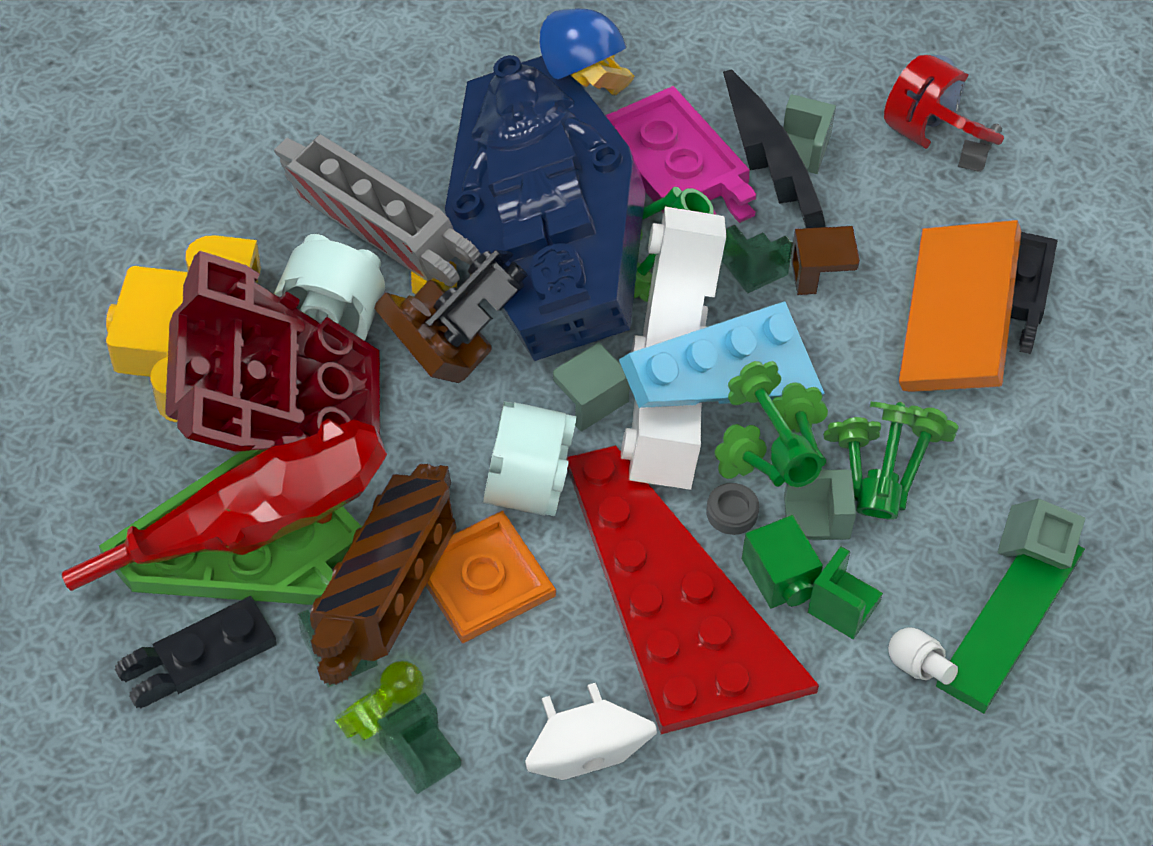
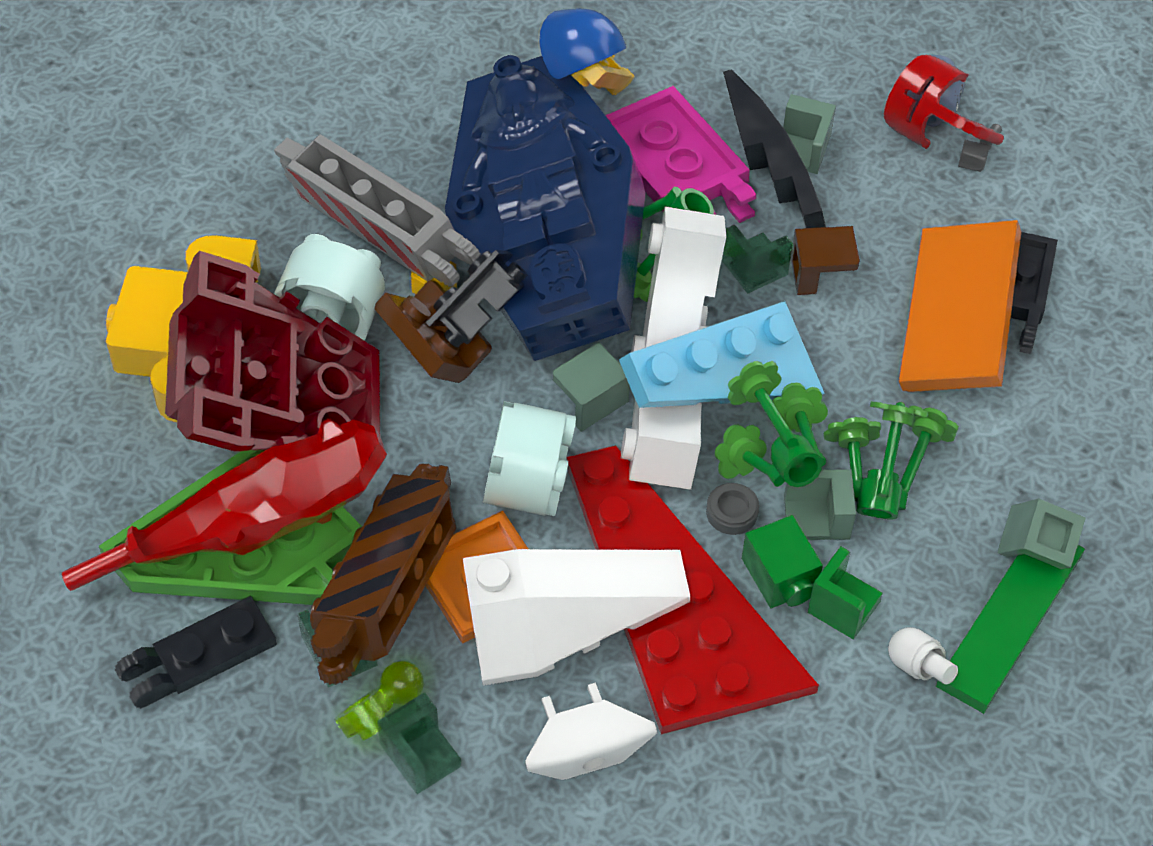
(555, 602): none -> white wedge

